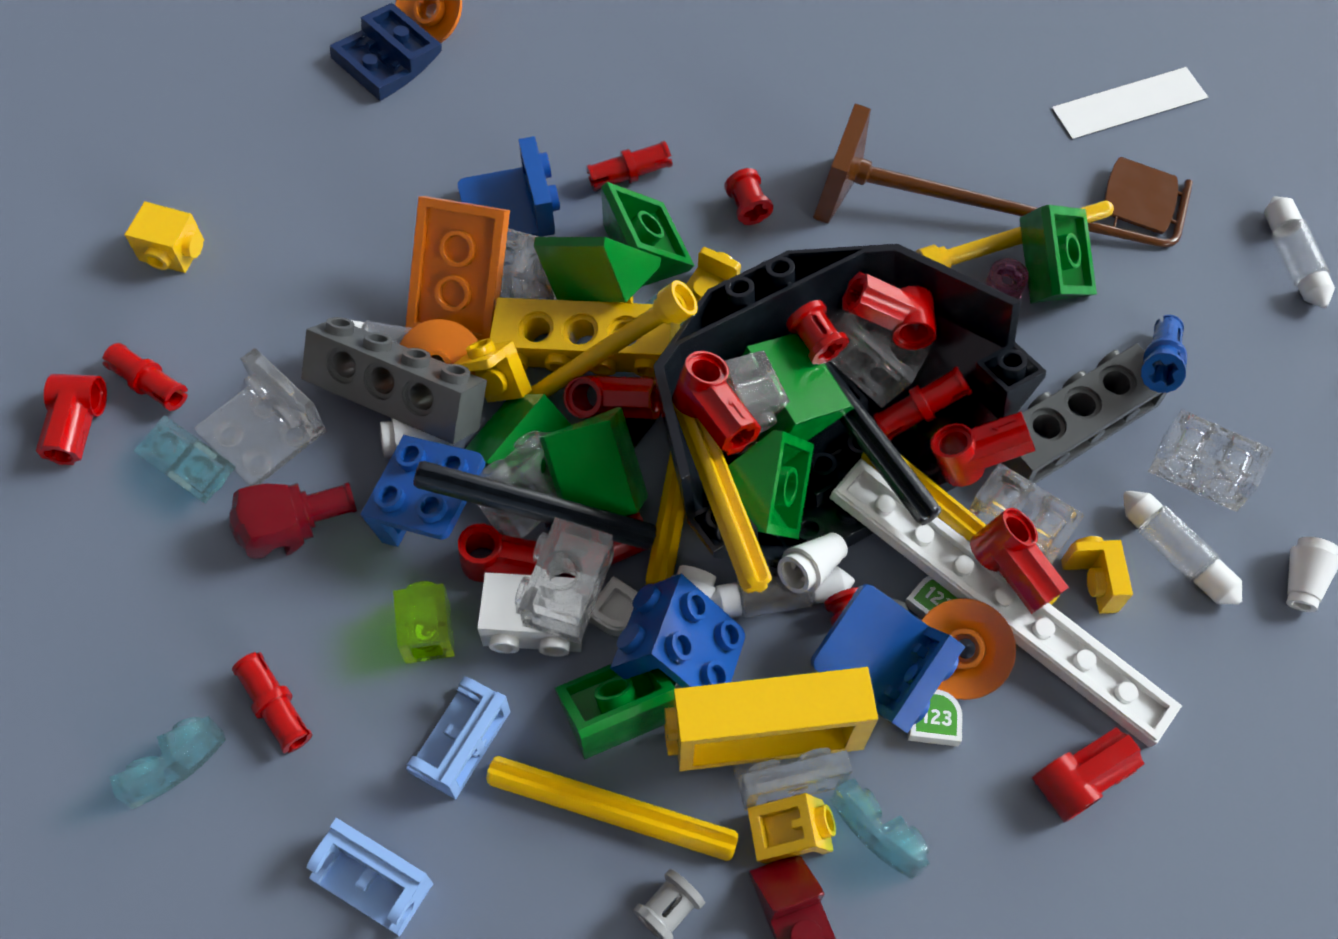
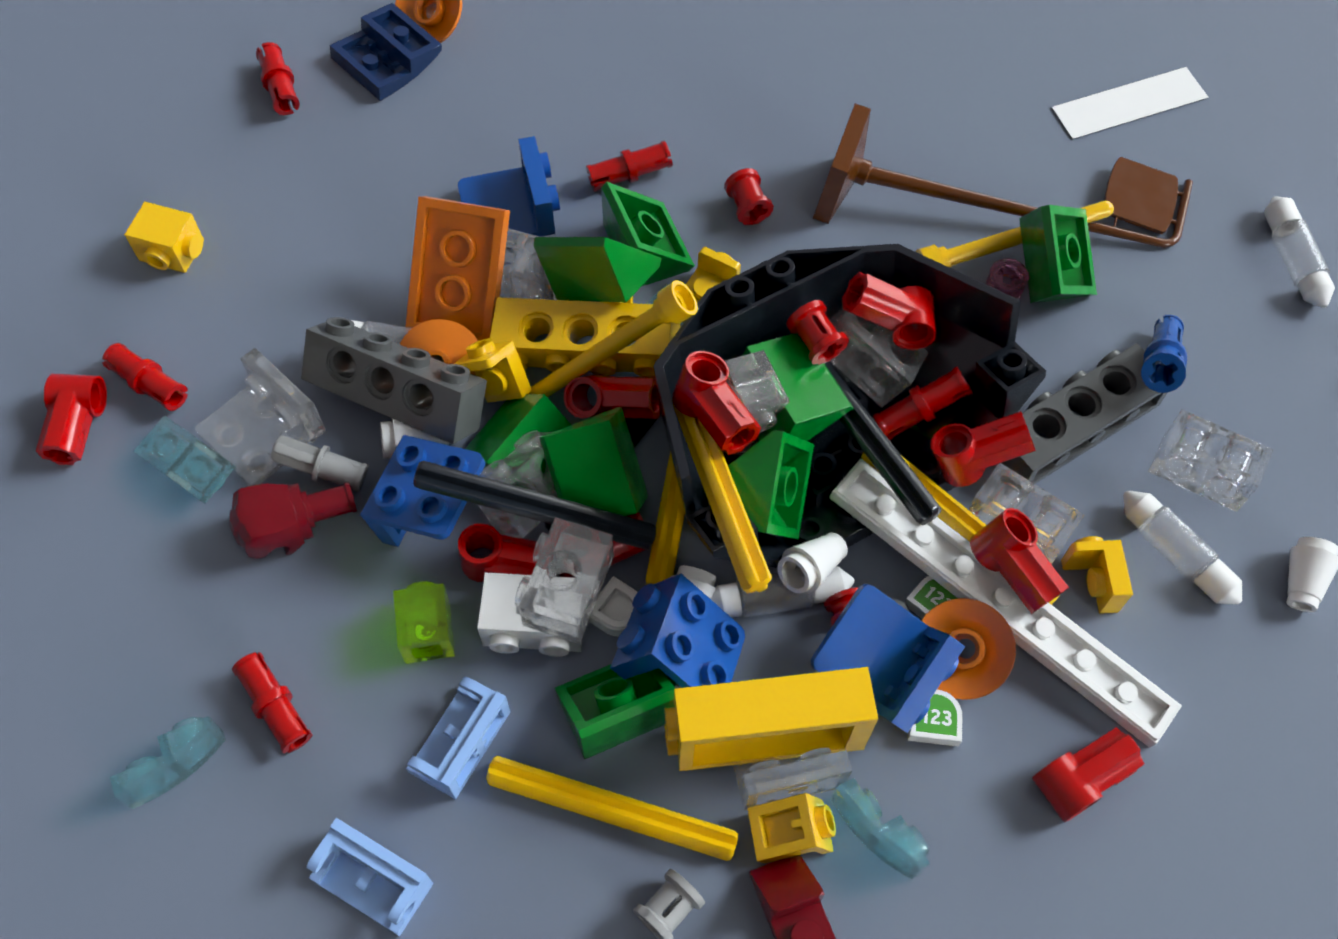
(277, 78): none -> red pin
(319, 462): none -> light grey axle

